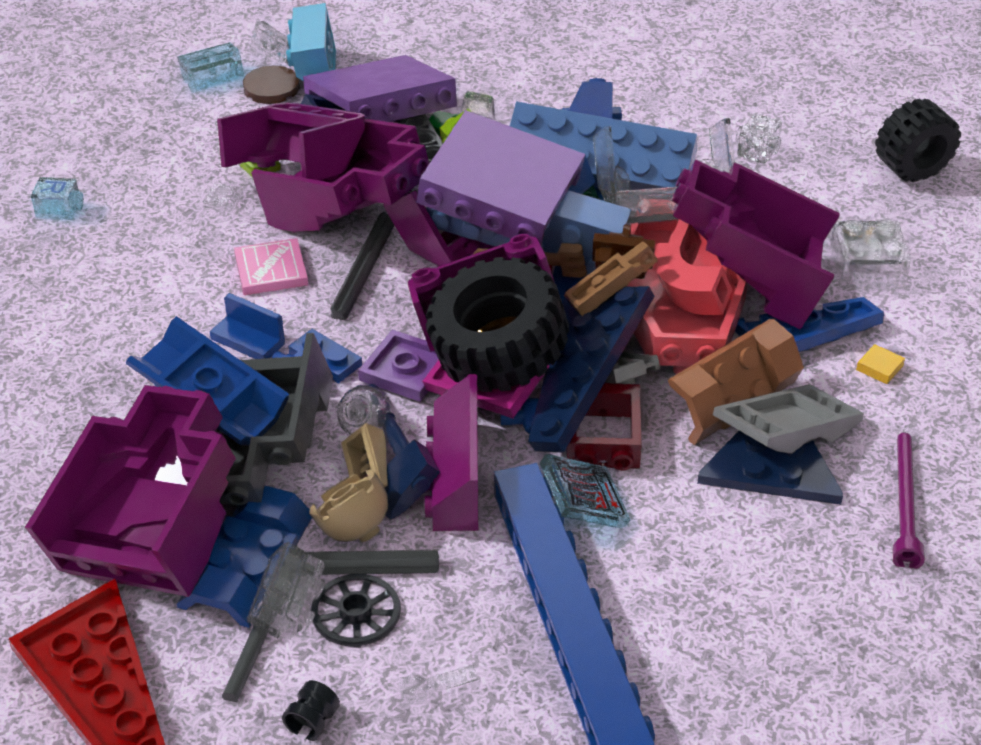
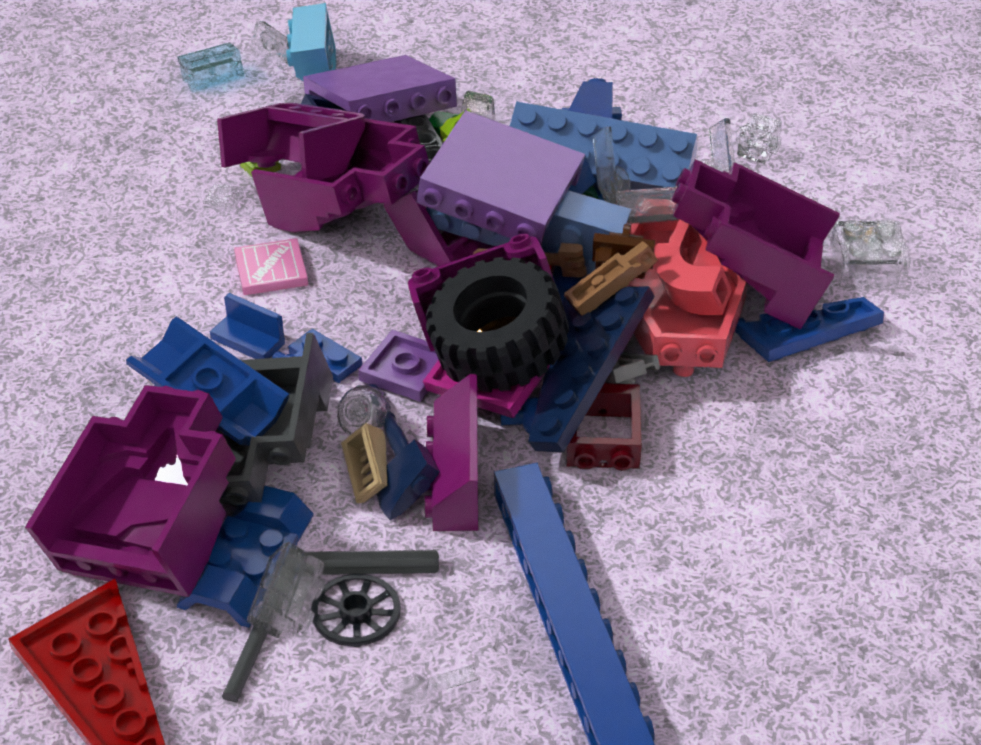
(56, 198): clear light blue brick -> none
(271, 84): tile -> none
(313, 706): black wheel -> none
(352, 508): tan cylinder -> none
(362, 267): dark grey axle -> none
(584, 491): clear light blue tile -> none
(746, 368): nougat piece -> none
(757, 468): dark blue wing -> none
(791, 417): light grey slope -> none
(880, 364): yellow tile -> none
(908, 546): magenta piece -> none
(918, 140): black tyre -> none

